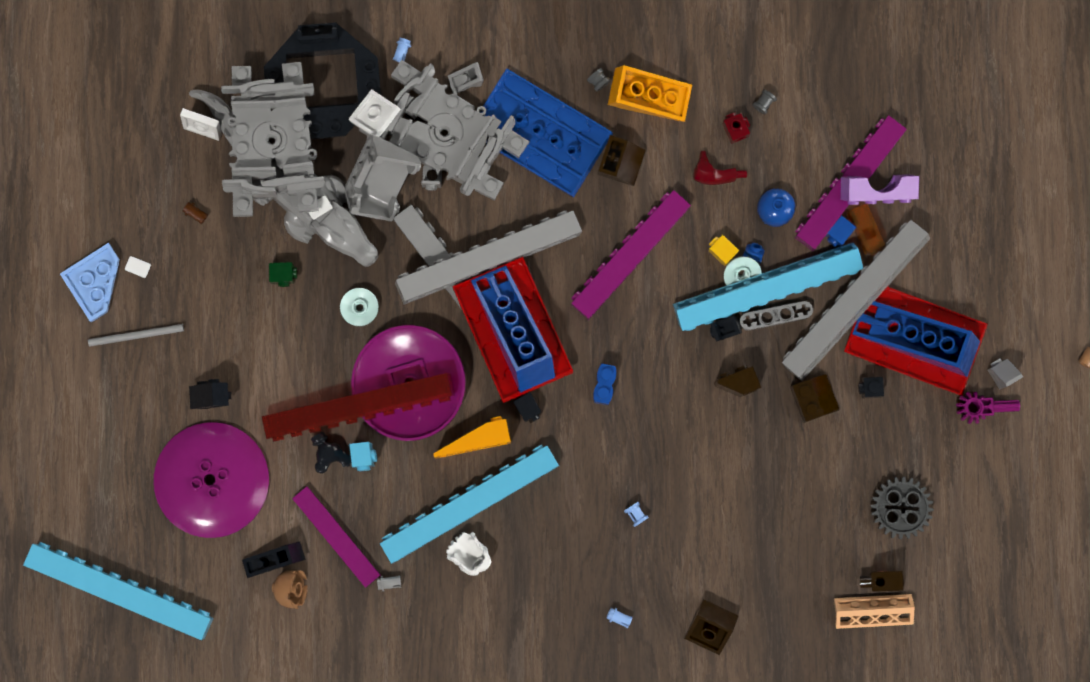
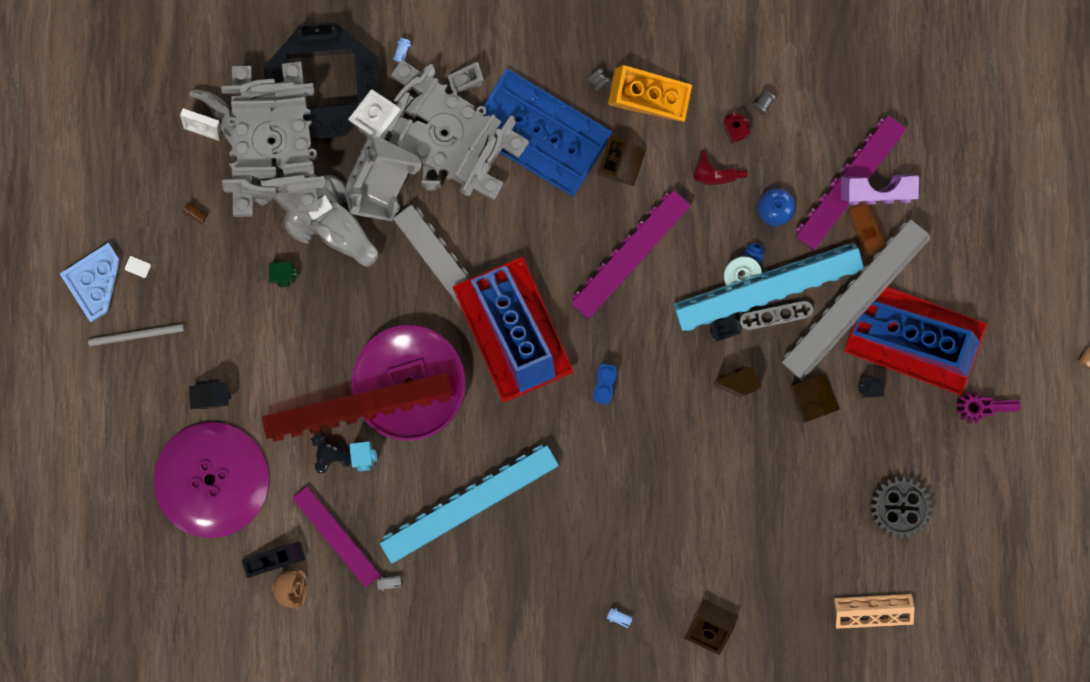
(120, 592): medium azure brick -> none
(352, 300): light aqua dish -> none
(469, 554): white hair -> none
(486, 436): light orange slope -> none
(487, 257): light grey brick -> none
(528, 408): black brick -> none
(636, 514): light blue bush -> none
(722, 249): yellow brick -> none
(840, 232): blue brick -> none
(893, 581): dark brown torso -> none
(1004, 373): light grey slope -> none

